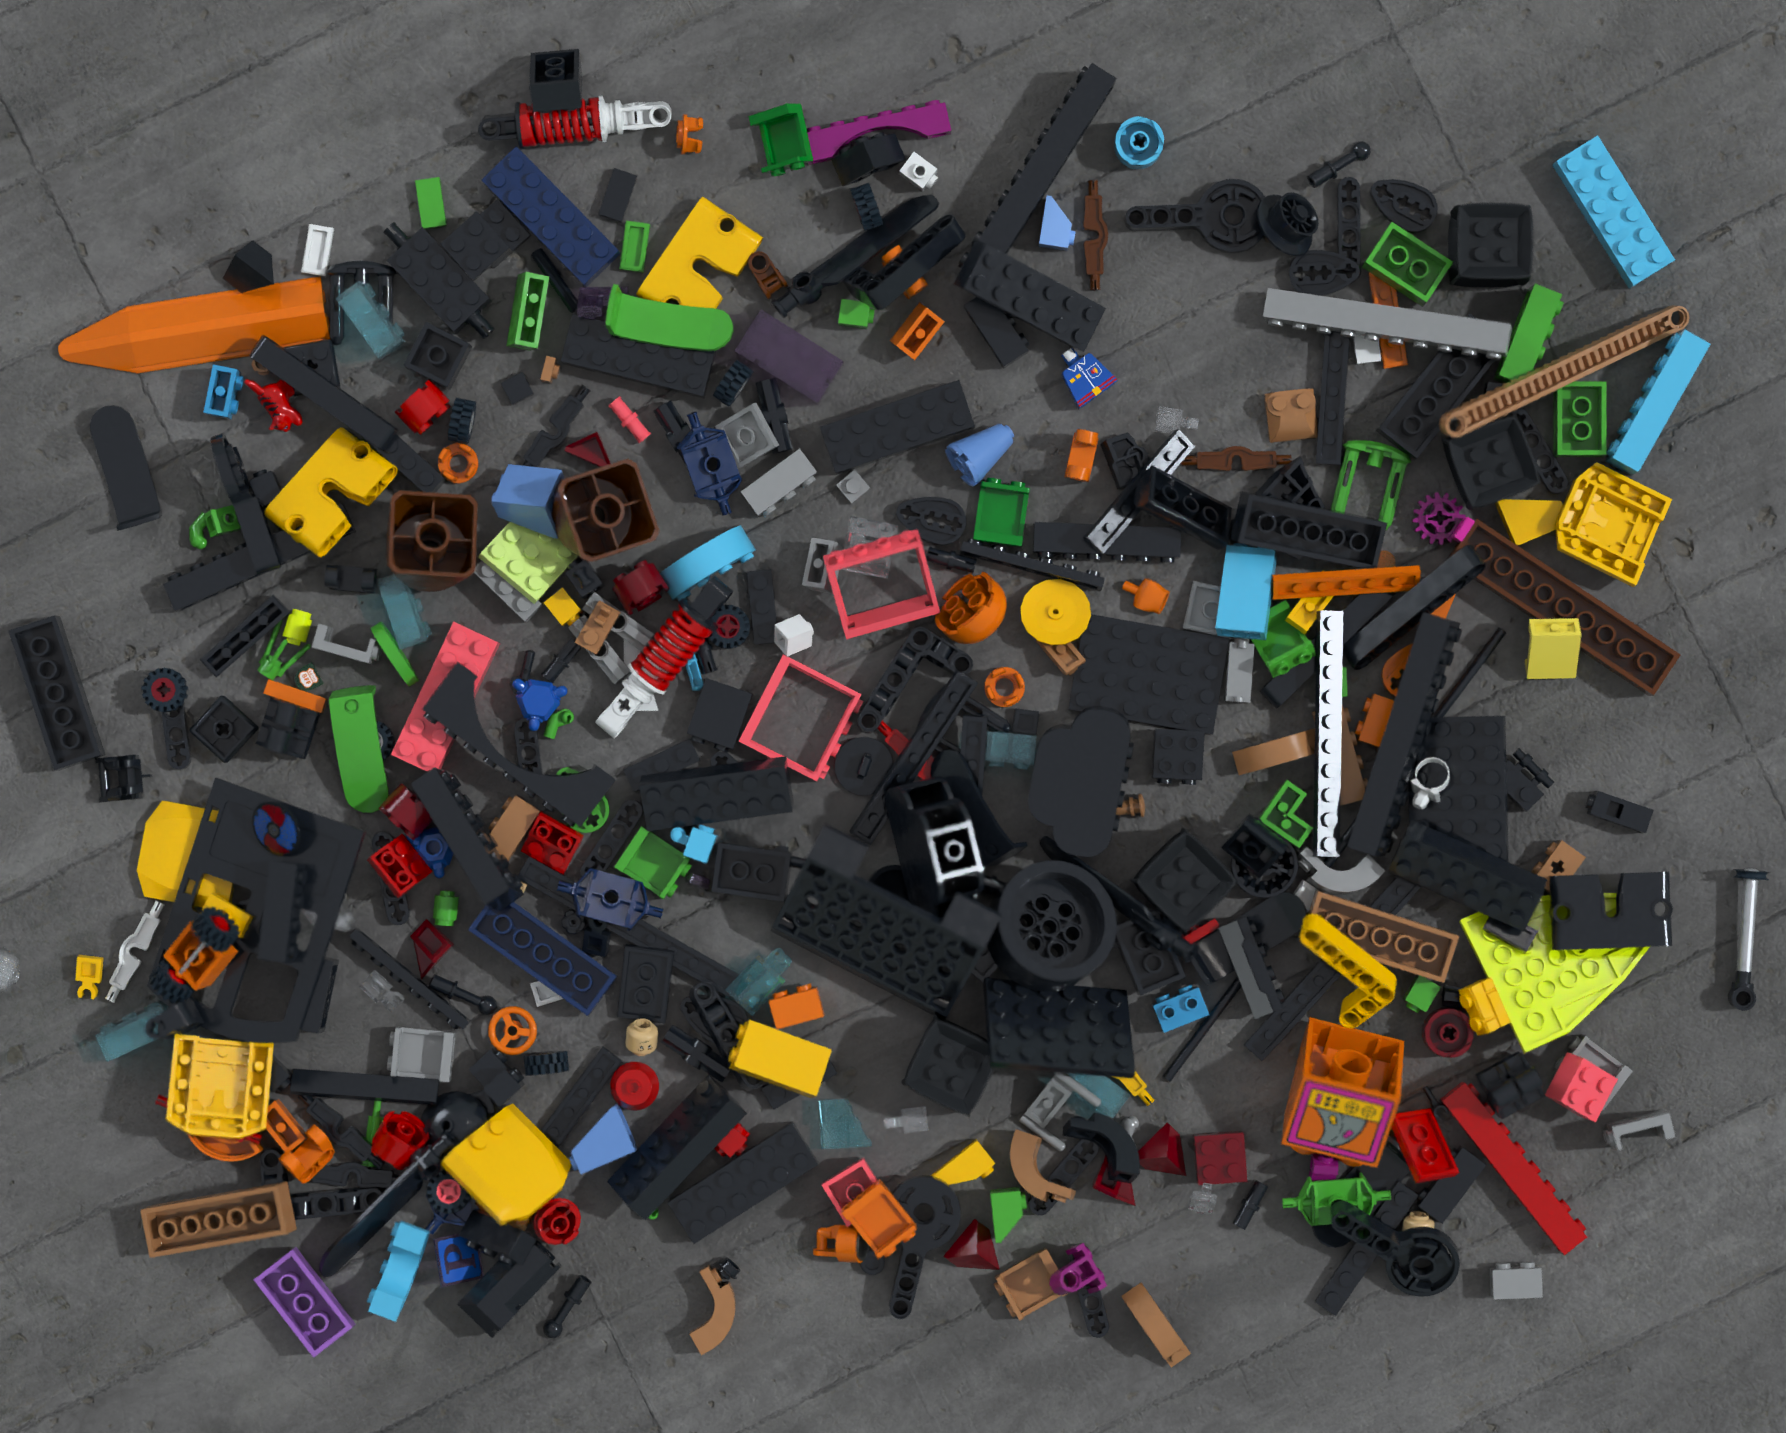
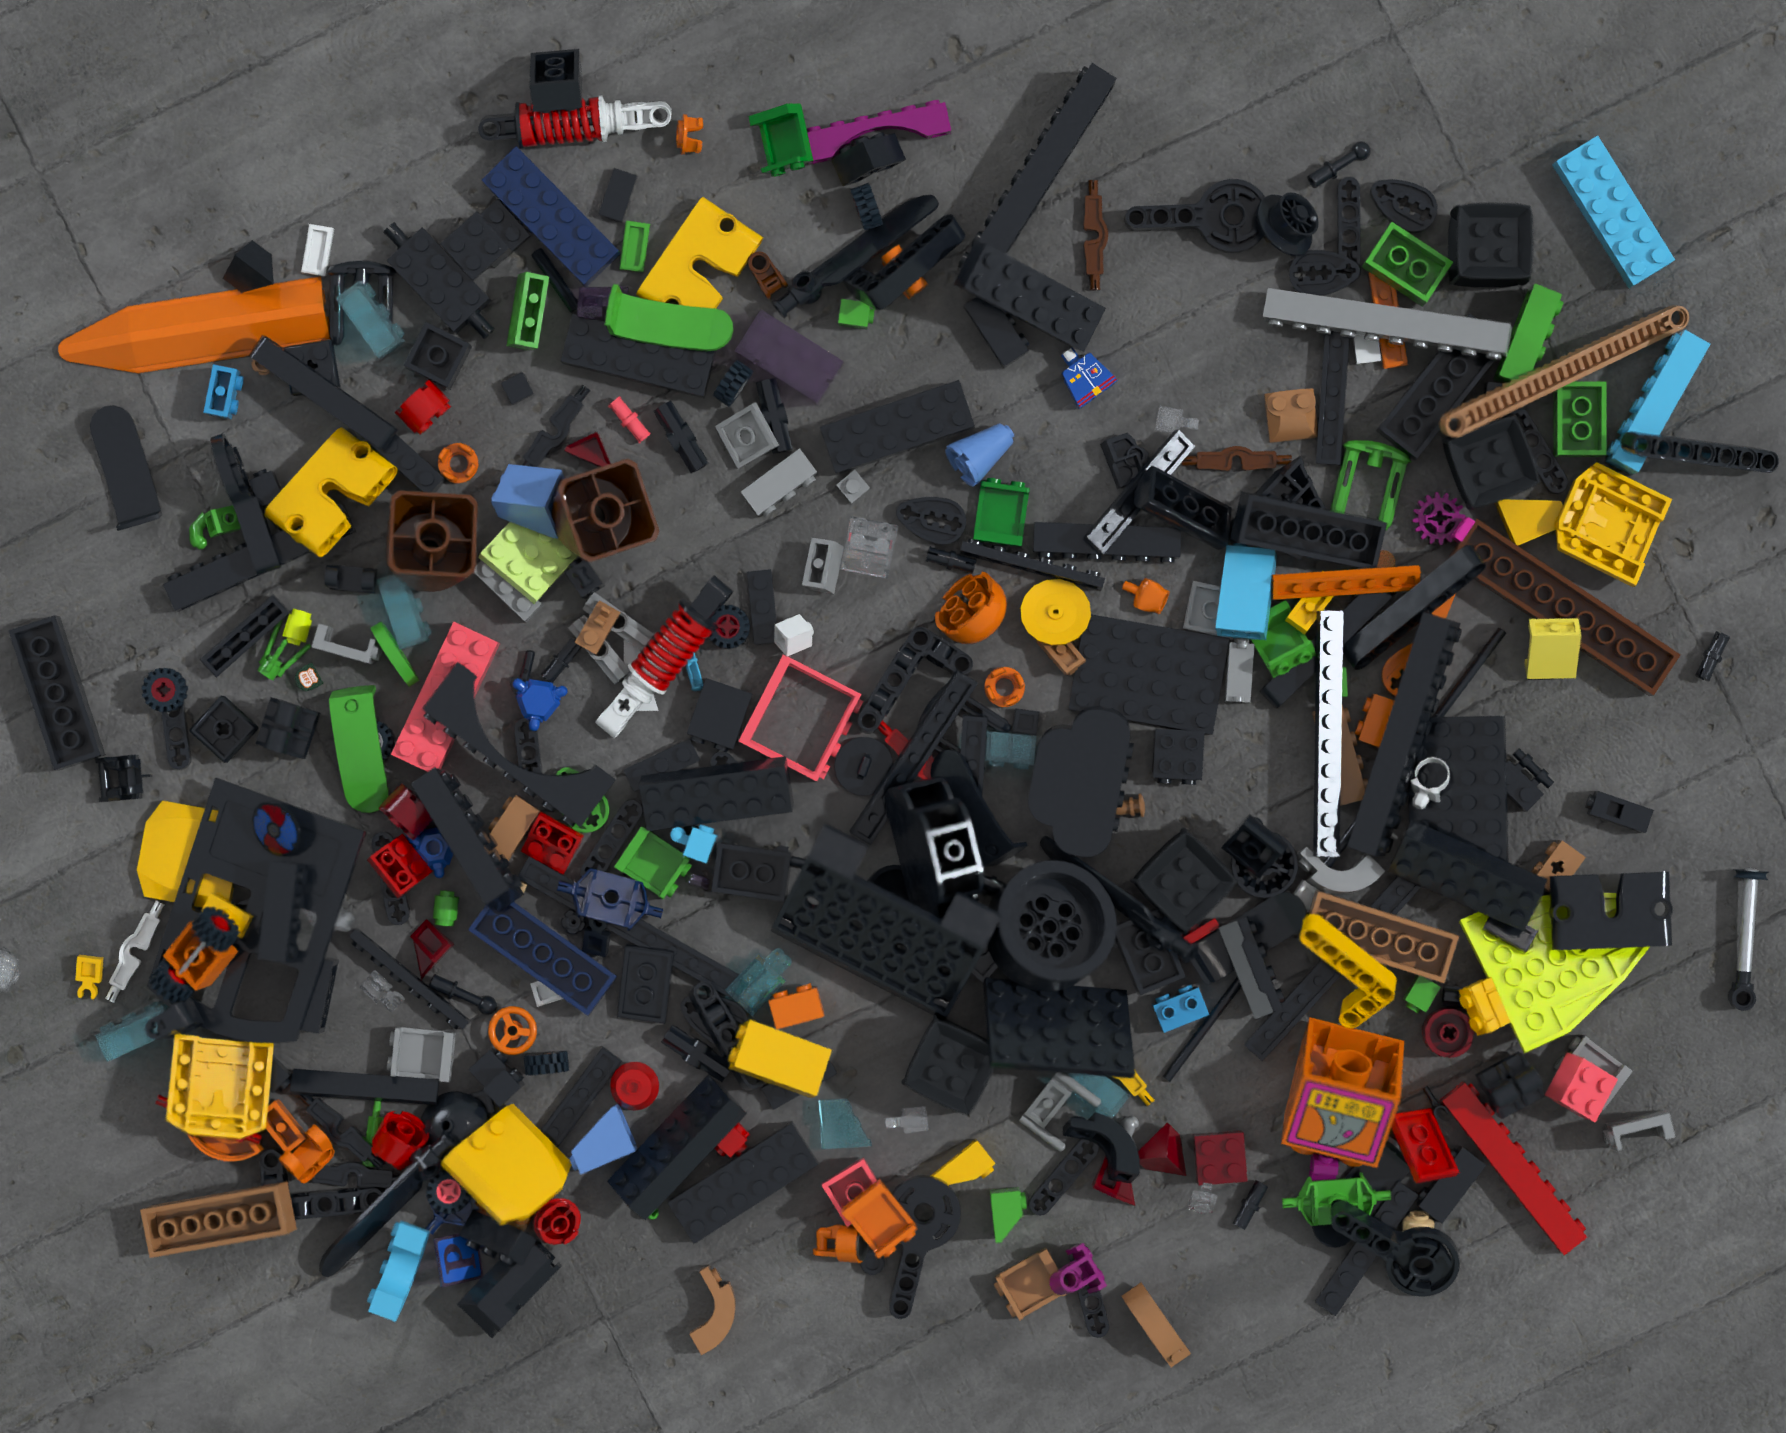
(275, 400): red animal -> none
(295, 696): orange piece -> none
(304, 1302): medium lavender brick -> none
(431, 203): bright green tile -> none
(461, 421): black wheel -> none
(550, 370): medium nougat plate -> none
(553, 1327): black pin -> none
(557, 720): bright green arm -> none
(563, 607): yellow brick -> none
(639, 587): dark red brick -> none
(641, 1037): tan head -> none
(697, 449): dark blue plate -> none
(705, 656): black pin -> none
(707, 560): medium azure brick -> none
(728, 1269): black plate -> none
(890, 614): coral window -> none
(917, 331): orange brick -> none
(919, 172): white brick -> none
(974, 1248): dark red slope -> none
(1024, 1165): medium nougat arch -> none
(1055, 227): light blue slope -> none
(1081, 455): orange piece -> none
(1143, 129): medium azure brick -> none
(1275, 752): medium nougat arch -> none
(1280, 814): bright green brick -> none
(1516, 1282): light grey brick -> none
(1690, 452): none -> black beam
(1712, 656): none -> black pin

